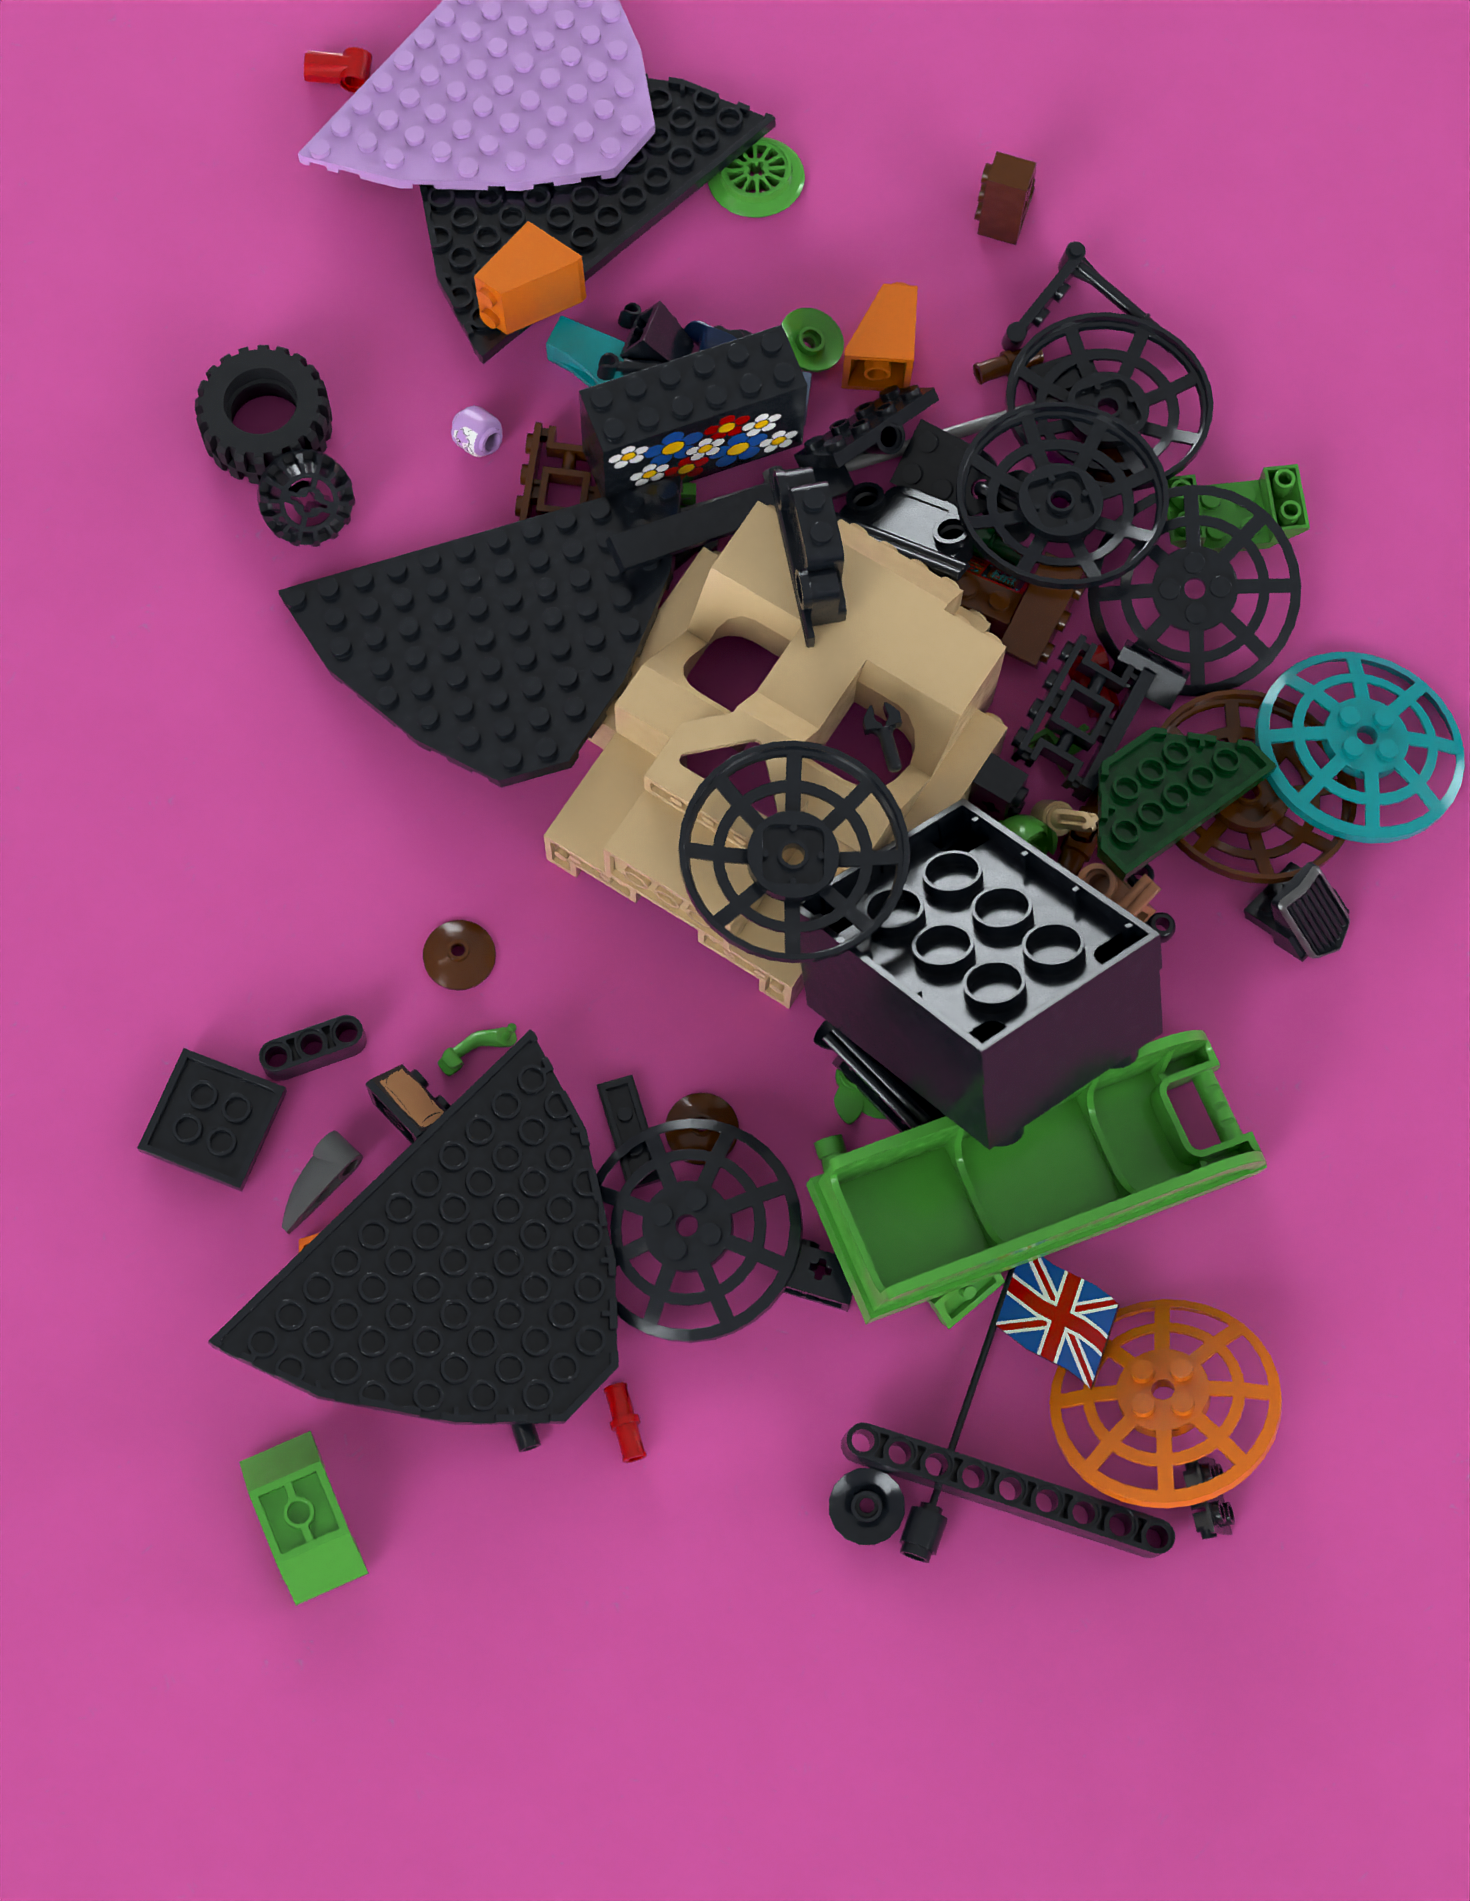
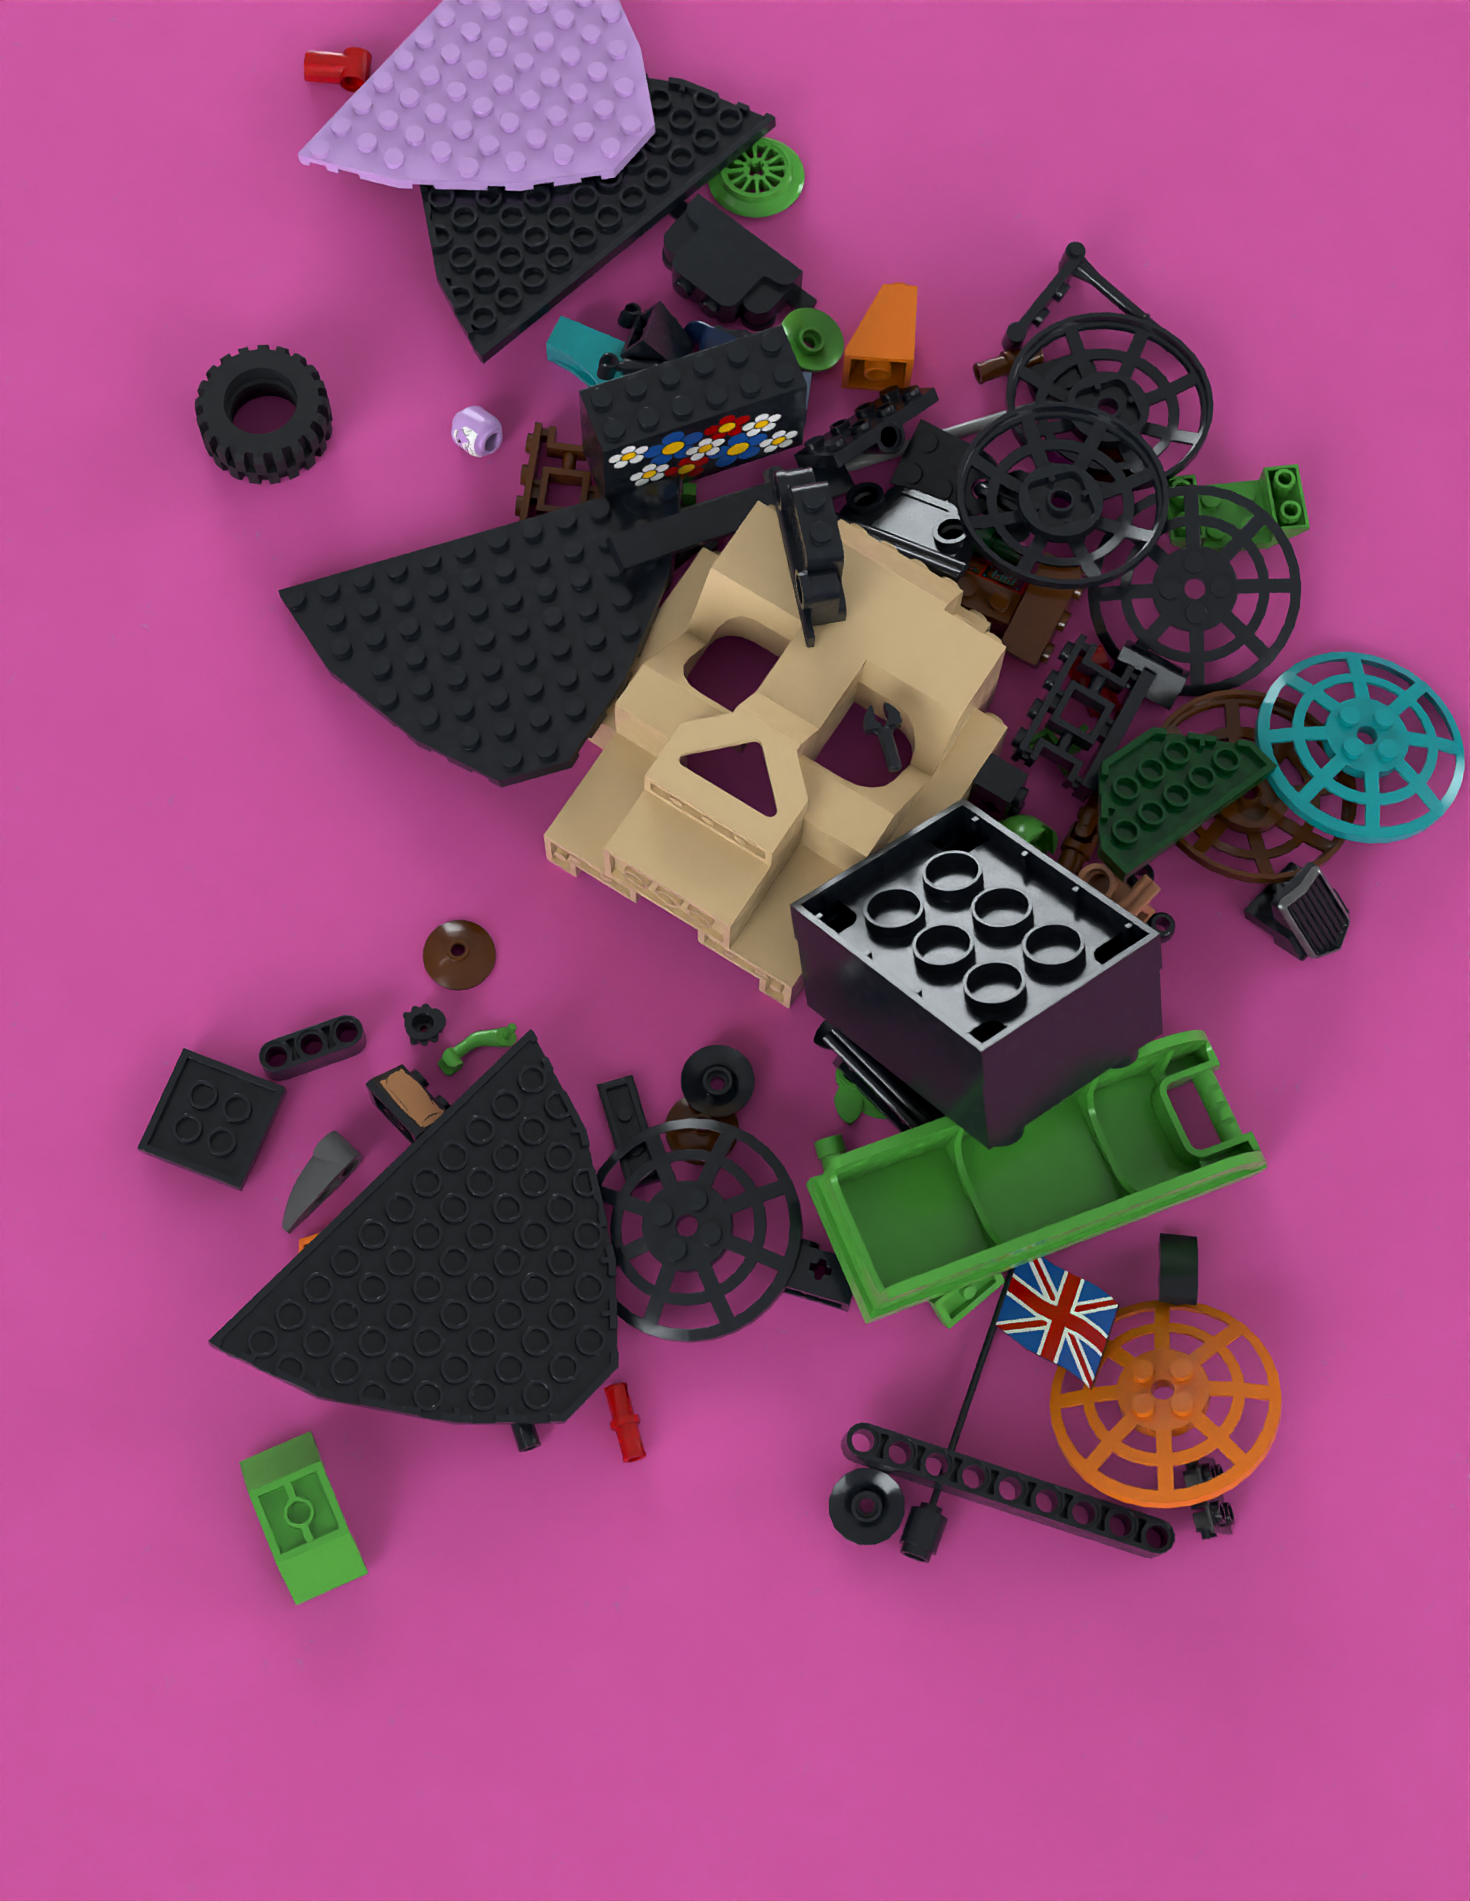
(276, 489): black gear -> none
(424, 1018): none -> black animal
(529, 281): orange slope -> none
(723, 1064): none -> black dish
(729, 268): none -> black brick
(798, 831): black dish -> none
(1005, 197): reddish brown wedge -> none
(1063, 818): tan piece -> none
(1178, 1269): none -> black slope

